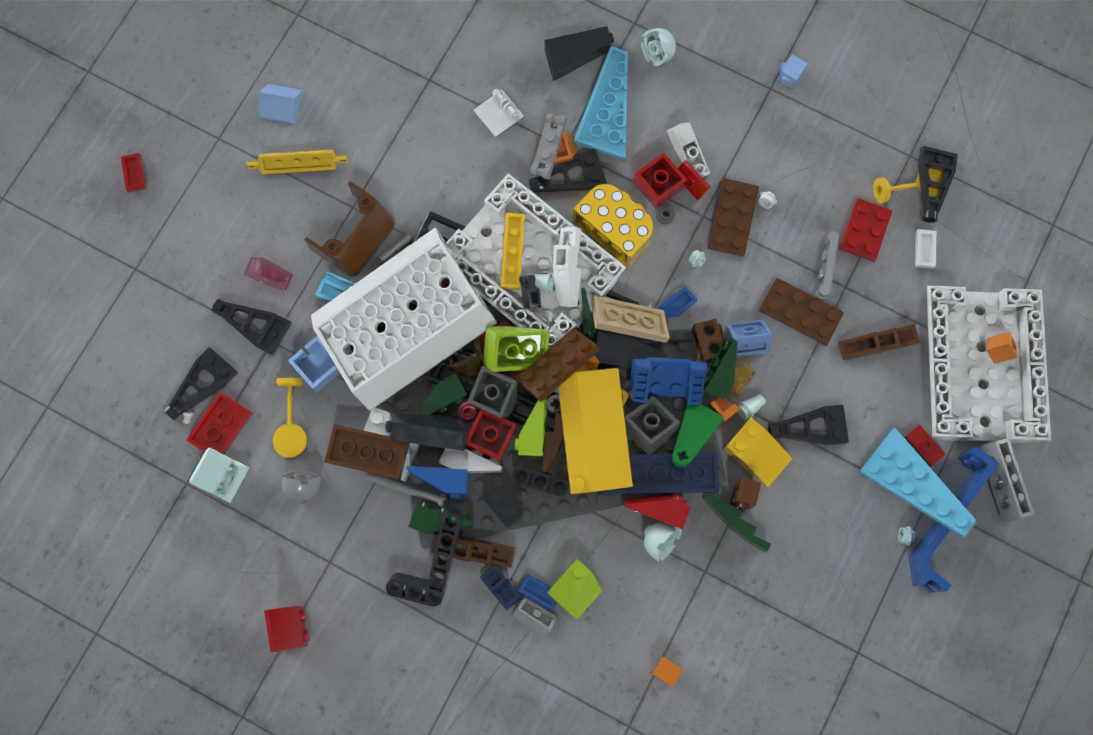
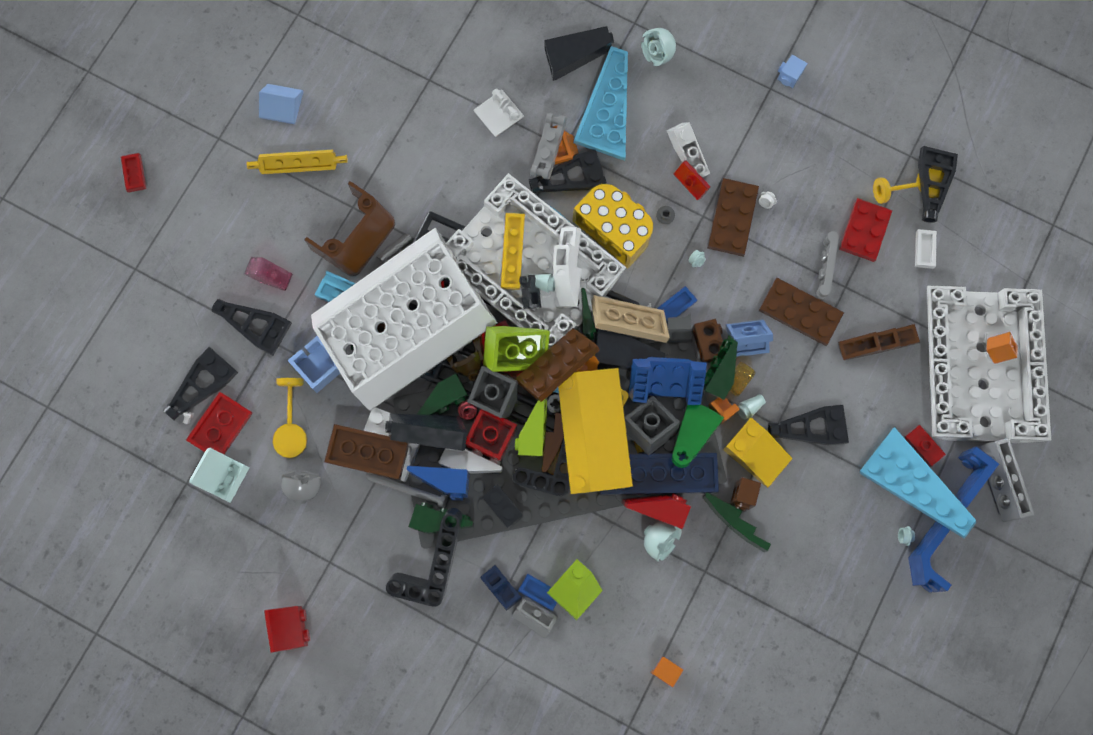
(480, 551): reddish brown slope -> none
(660, 180): red brick -> none

